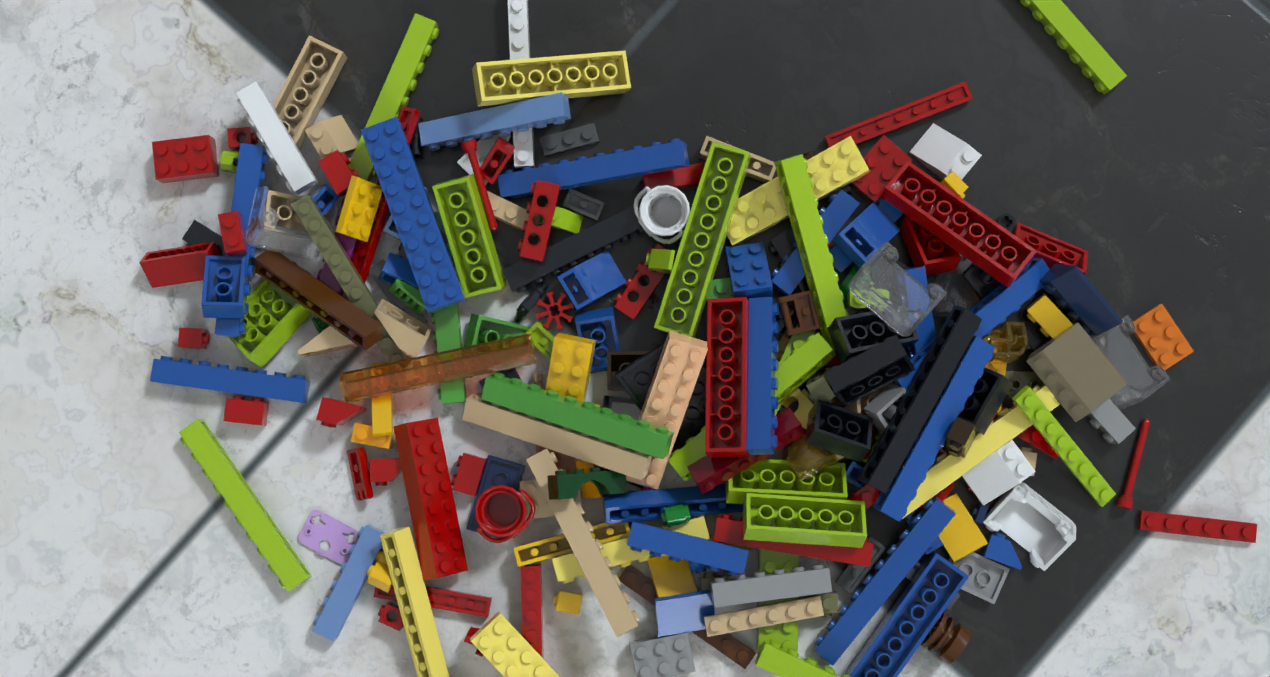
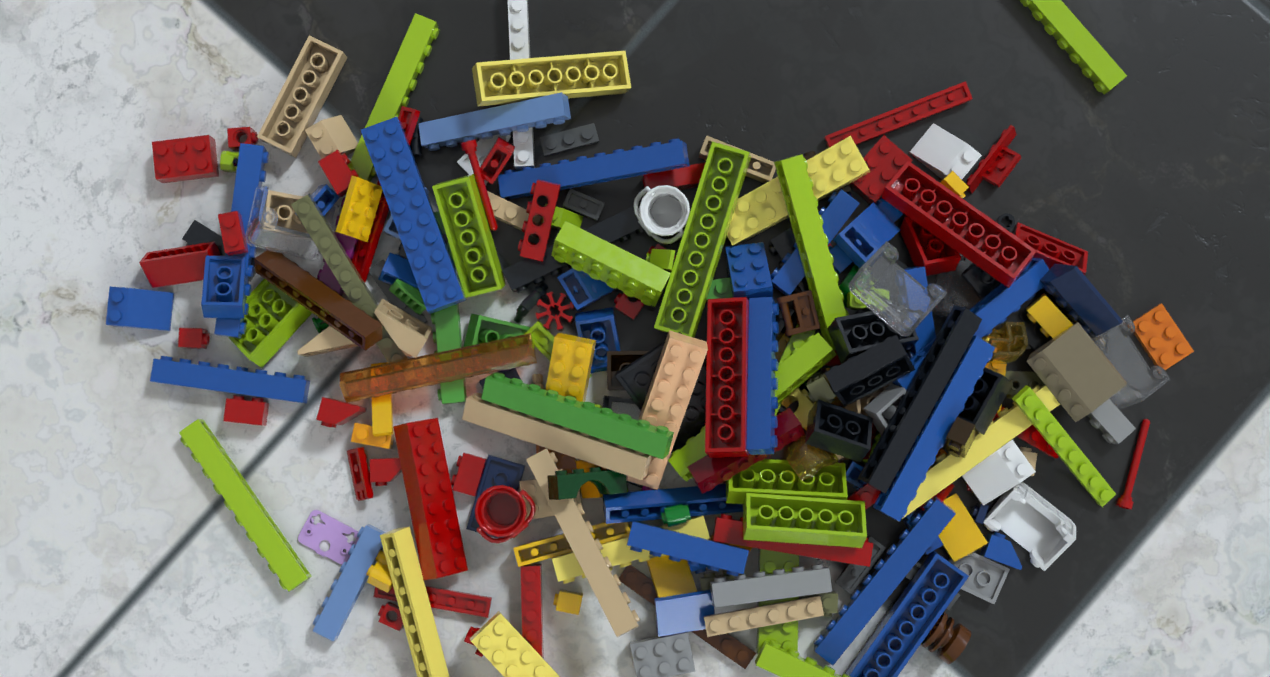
(139, 308): none -> blue slope
(277, 138): white brick -> none
(610, 264): none -> lime brick
(997, 163): none -> red bracket
(1197, 526): red plate -> none

